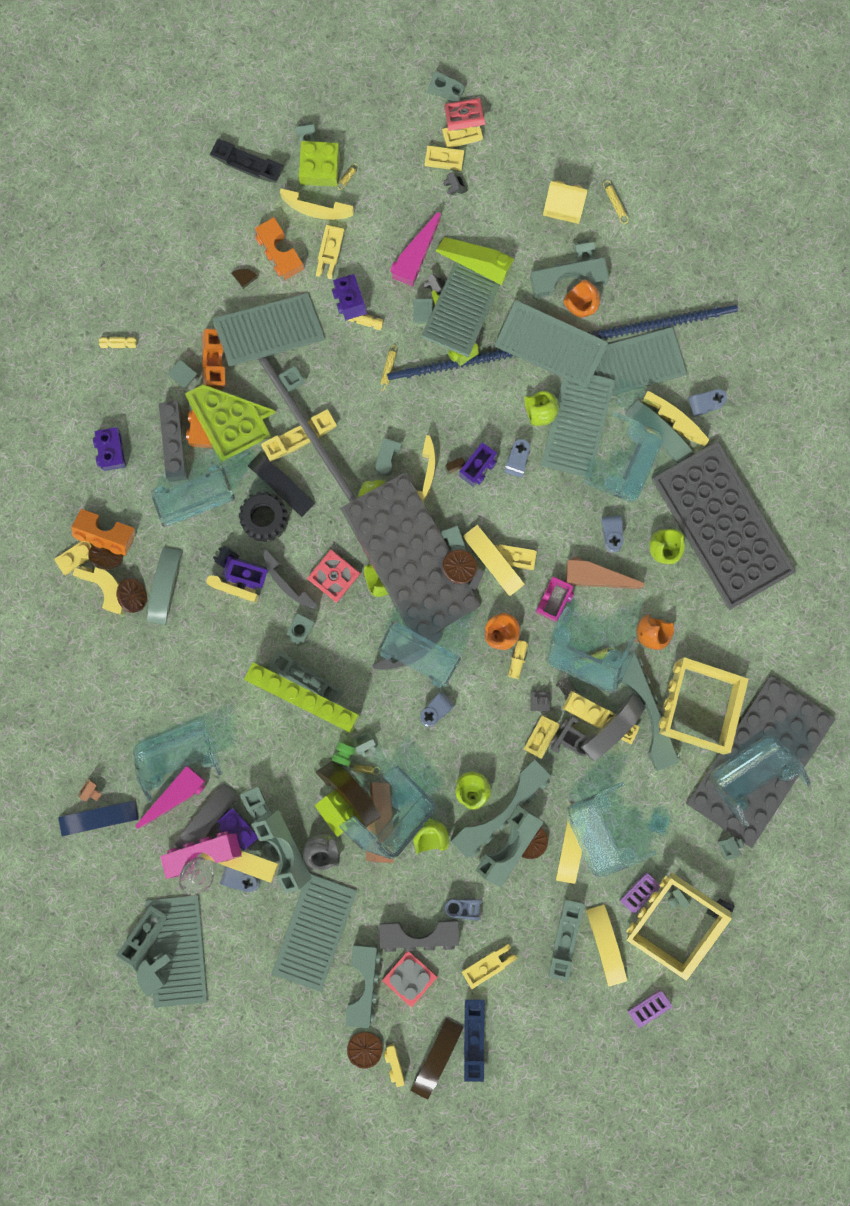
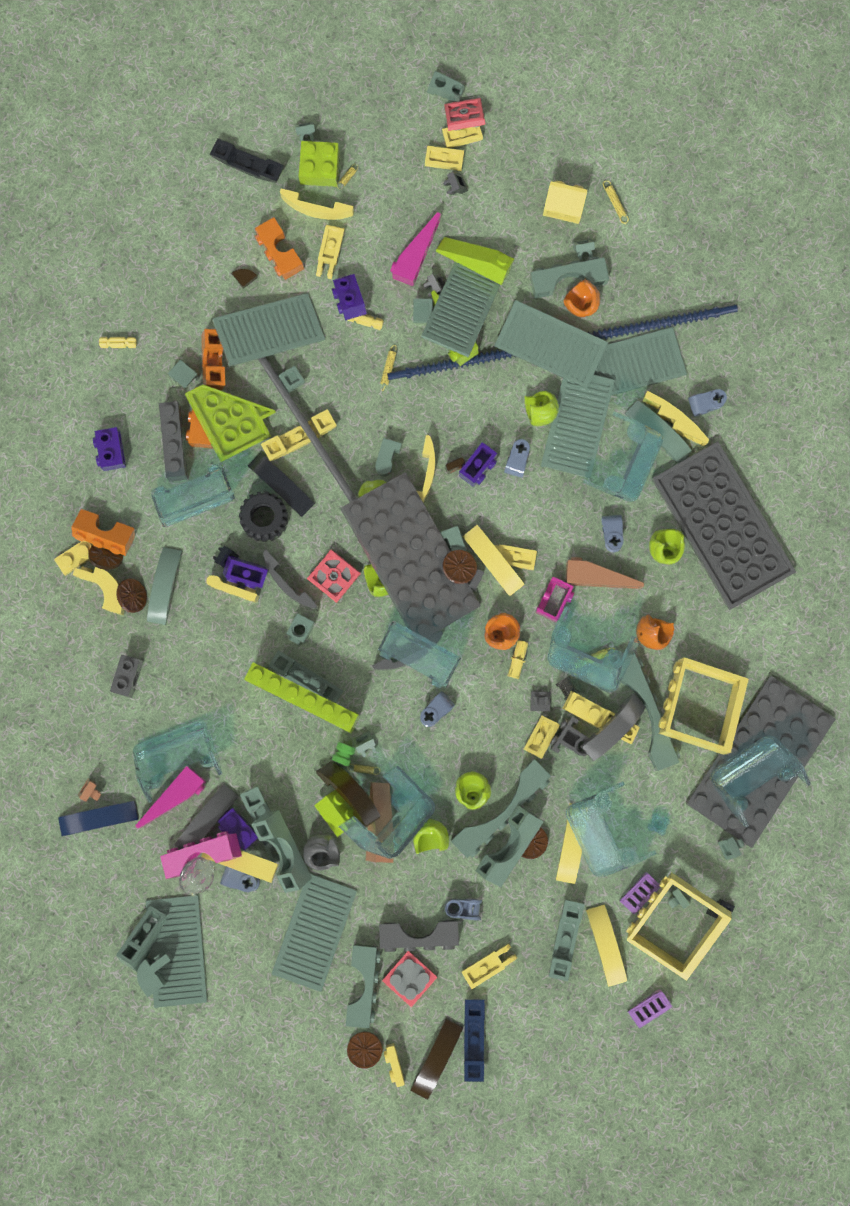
(126, 676): none -> dark grey brick

